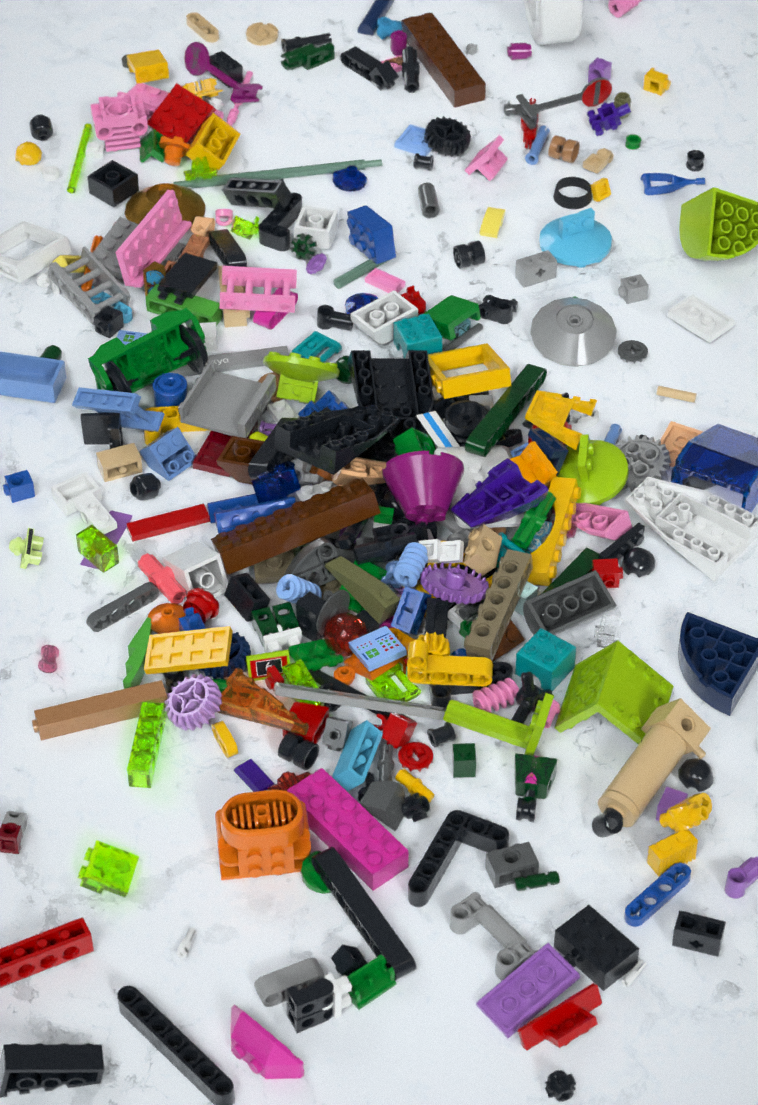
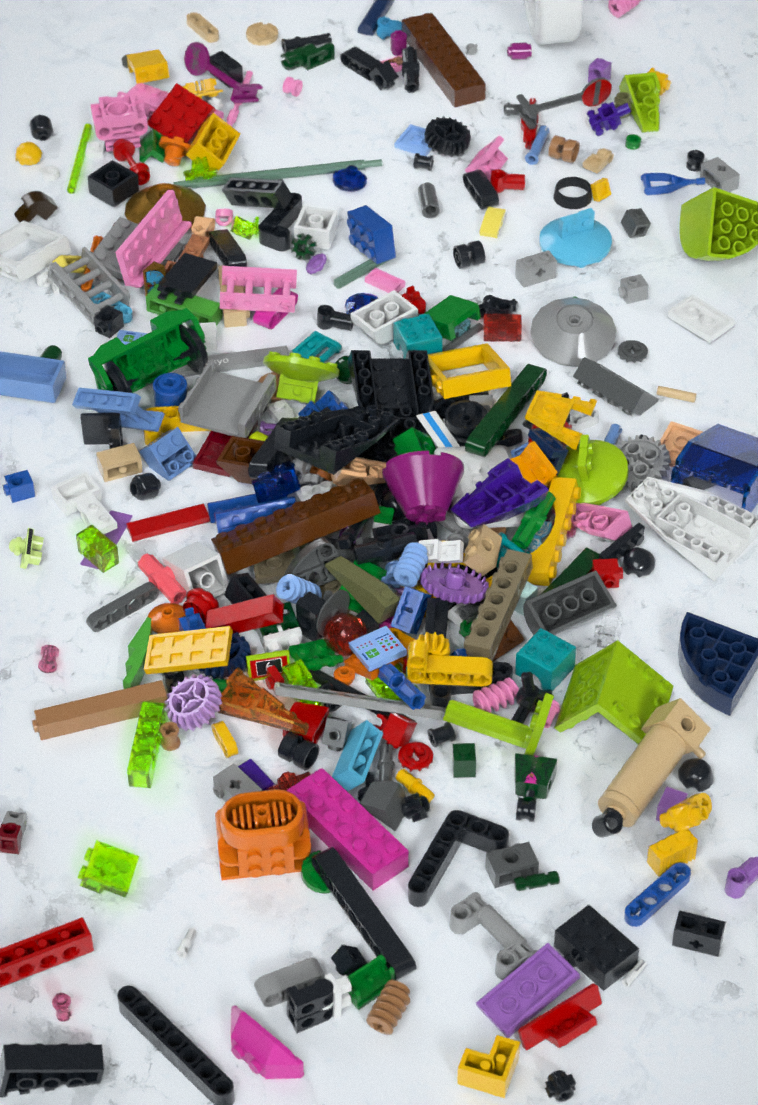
(35, 204): none -> dark brown brick
(62, 1004): none -> clear pink pin
(123, 151): none -> red piece
(170, 739): none -> medium nougat bush
(232, 782): none -> light grey brick
(247, 614): none -> red brick
(292, 86): none -> bright pink wheel
(389, 1007): none -> medium nougat piece
(402, 686): none -> blue piece
(480, 189): none -> black beam
(490, 1072): none -> yellow brick
(502, 327): none -> clear red brick
(503, 181): none -> red piece
(614, 387): none -> dark grey slope
(635, 223): none -> dark grey brick
(645, 100): none -> lime wedge
(719, 175): none -> light grey brick

